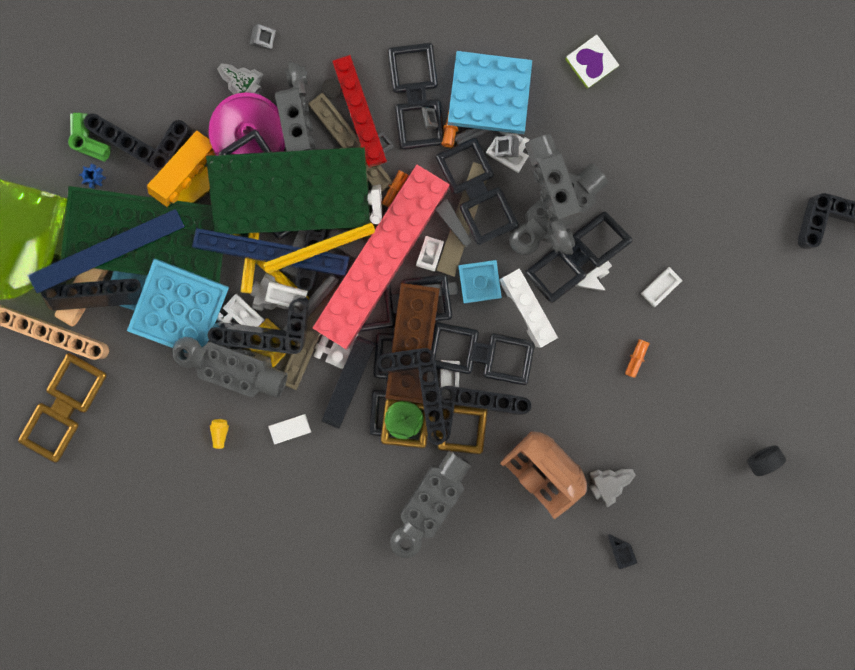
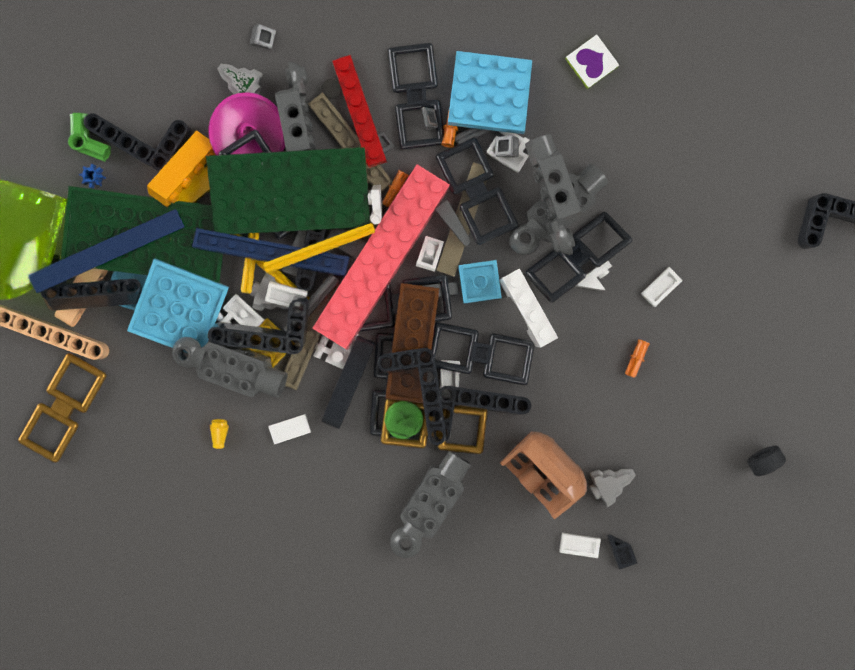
(579, 545): none -> white tile

